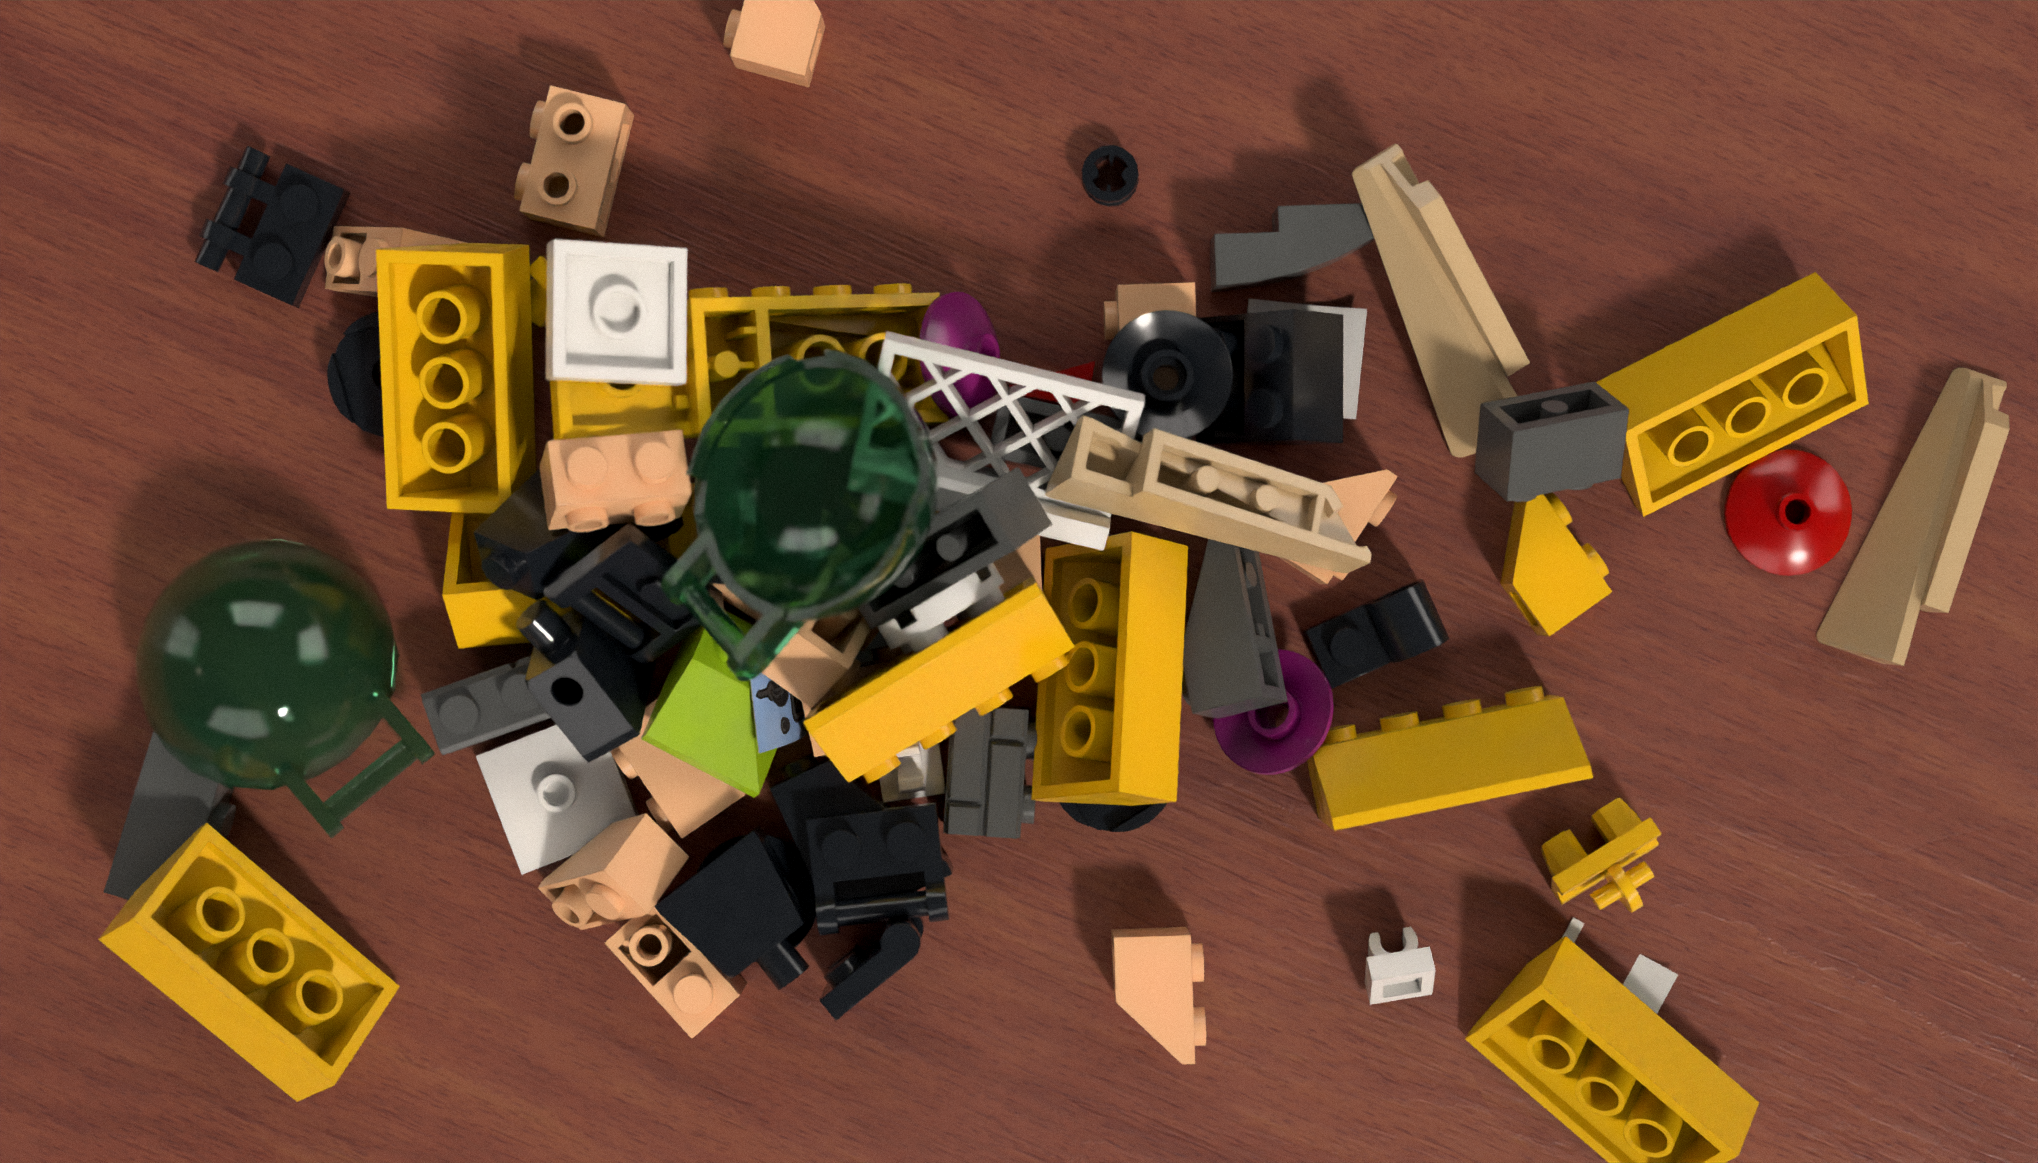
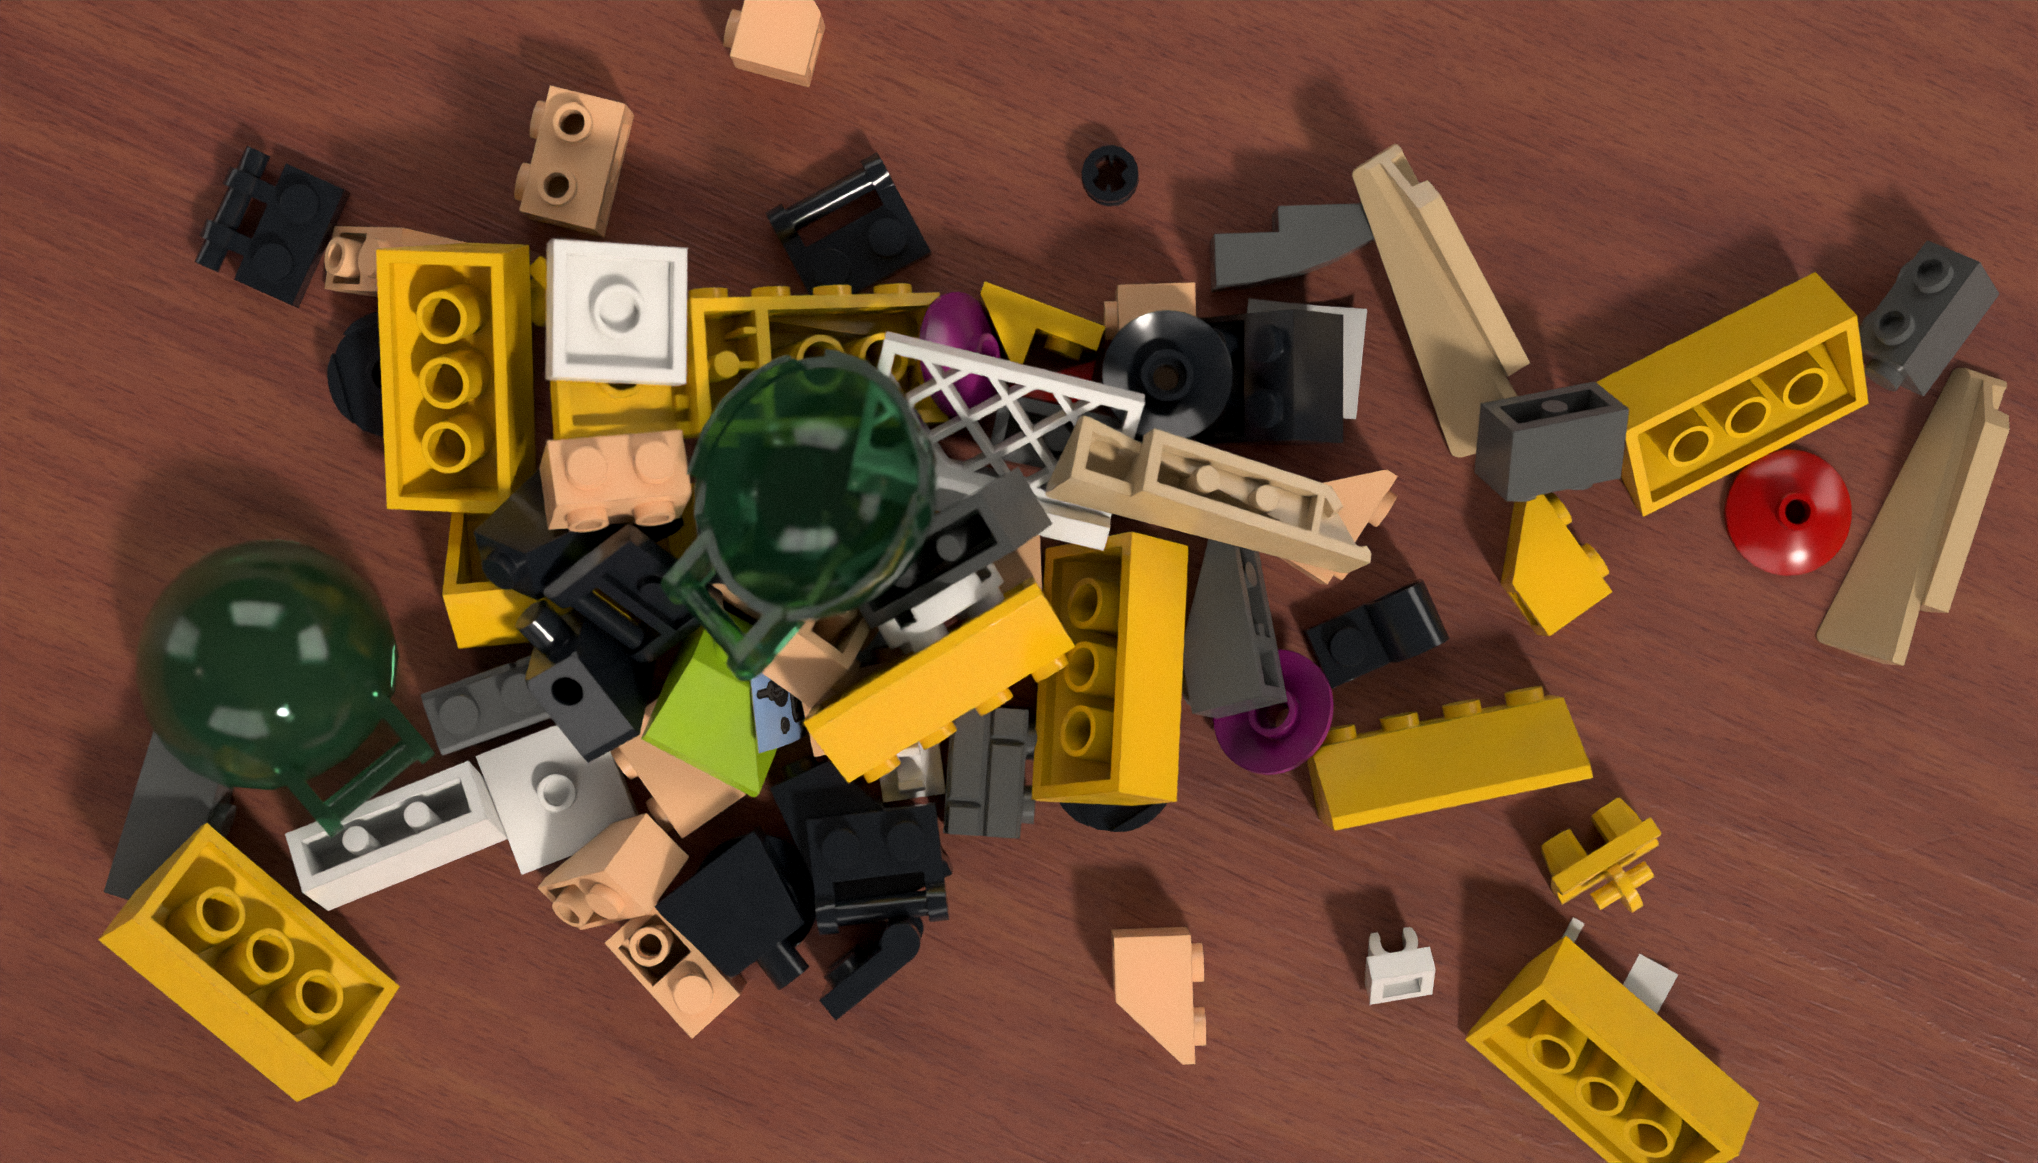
(397, 837): none -> white brick
(864, 249): none -> black plate
(1020, 318): none -> yellow slope
(1925, 318): none -> dark grey brick

